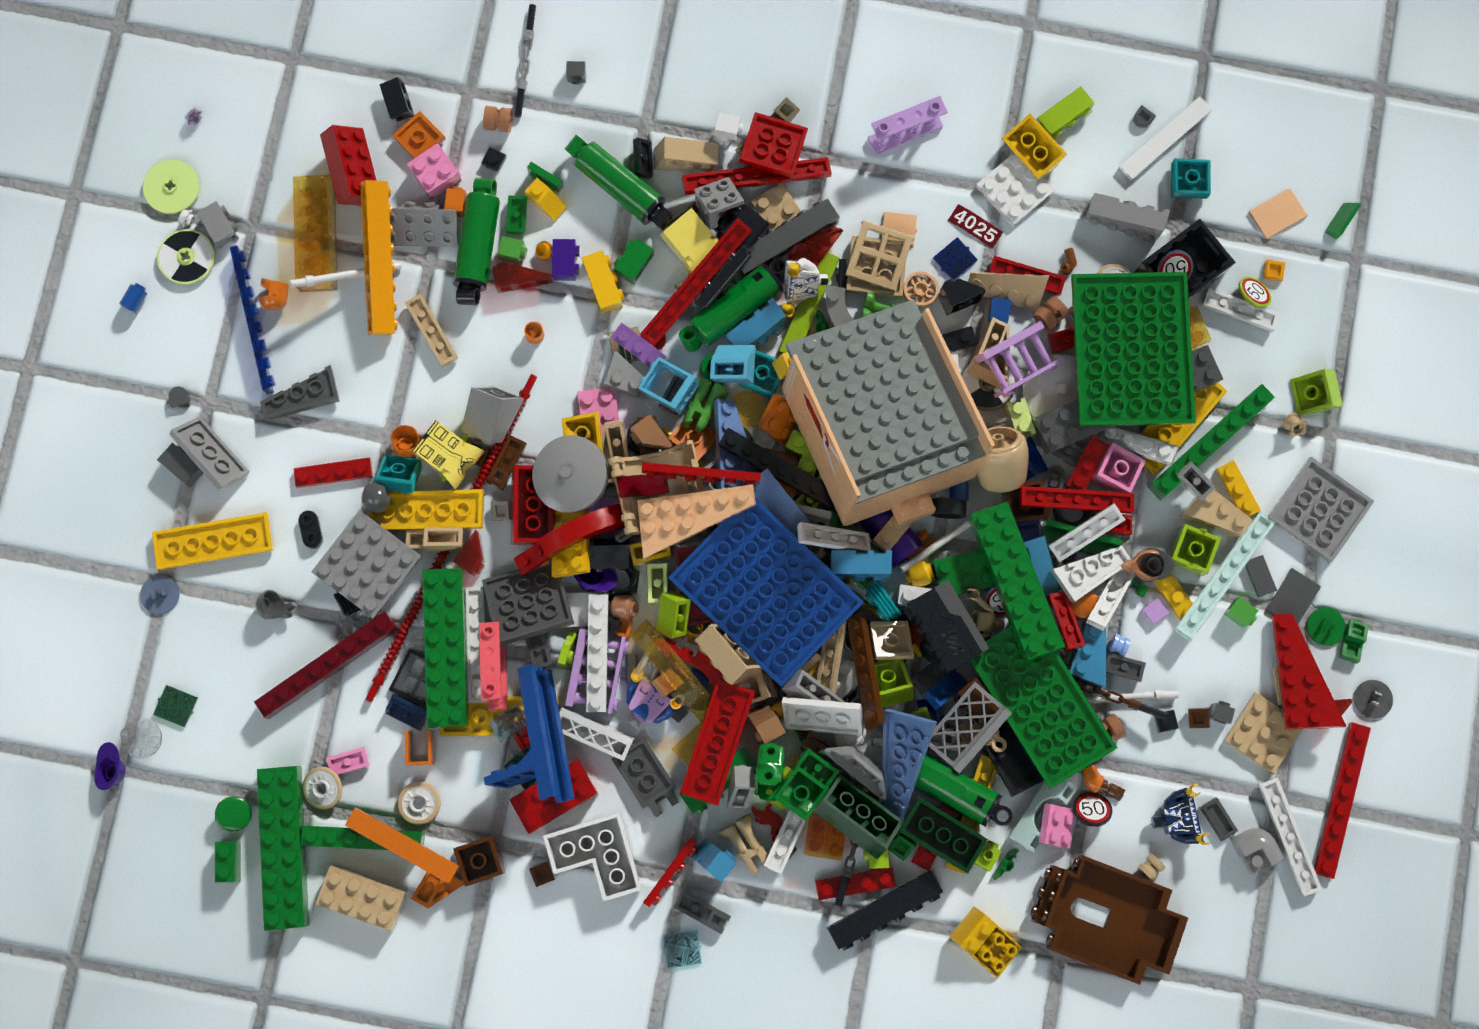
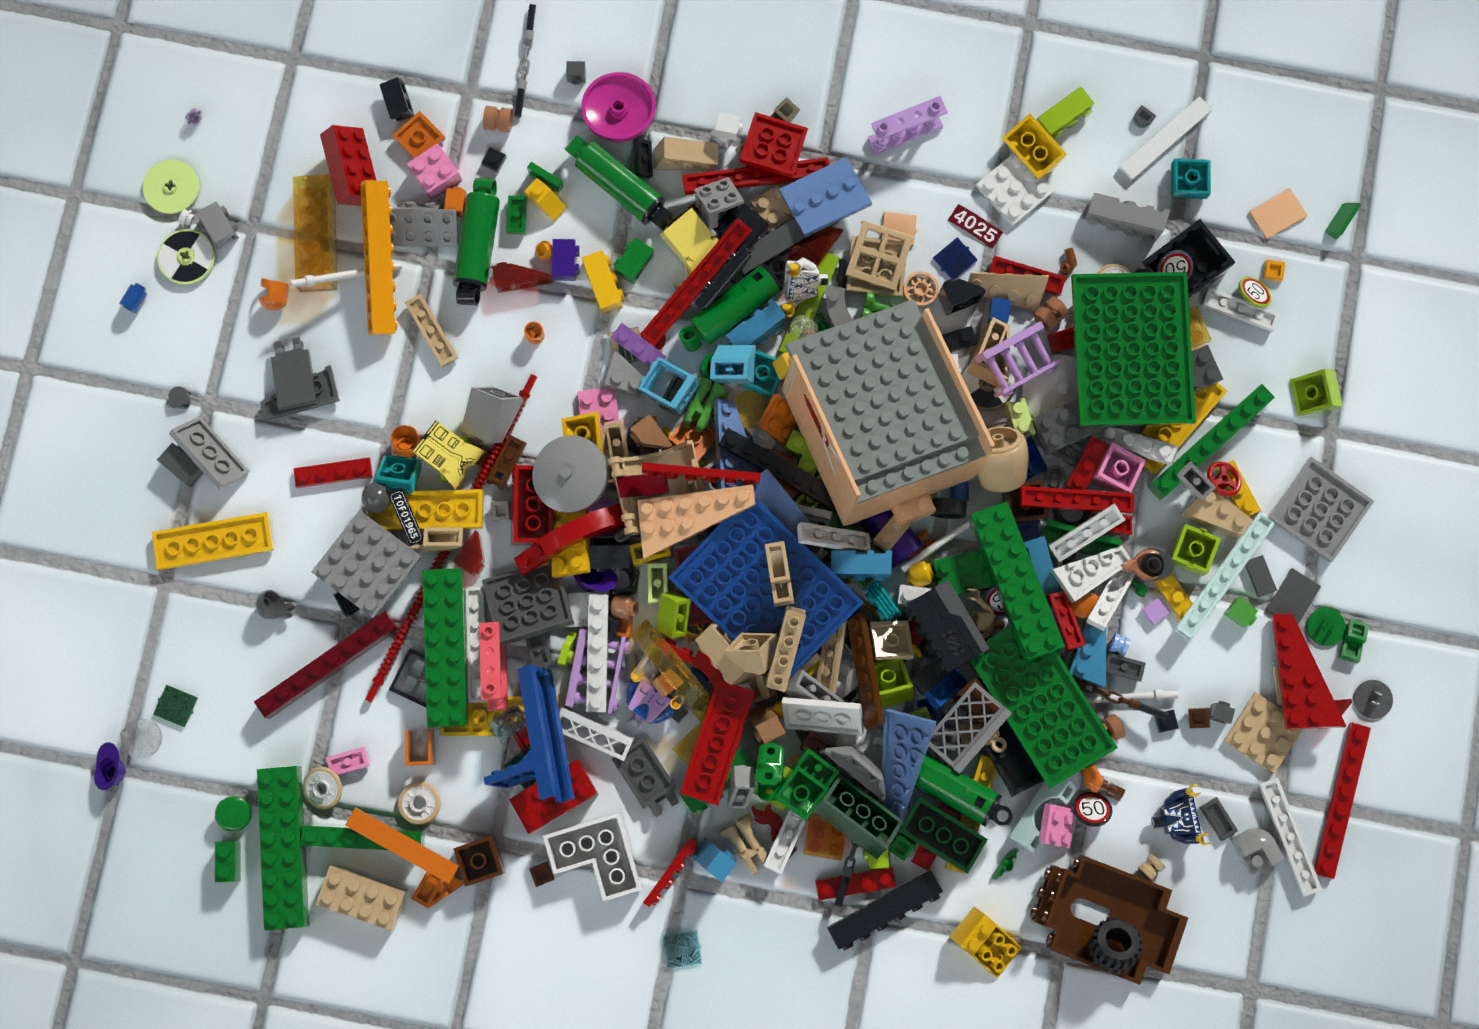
(159, 594): sand blue piece -> none
(255, 328): clear blue plate -> none
(293, 376): none -> dark grey tile
(310, 528): black plate -> none
(406, 517): none -> black sticker
(406, 712): dark blue hinge -> none
(512, 250): bright green brick -> none
(618, 107): none -> dark pink dish
(701, 911): dark grey plate -> none
(753, 651): none -> tan slope
(779, 573): none -> tan slope
(786, 648): none -> tan fence
(799, 329): none -> clear piece
(825, 197): none -> medium blue plate
(988, 856): lime brick -> none
(1122, 933): none -> black tyre
(1222, 480): none -> red piece
(1295, 425): tan brick -> none

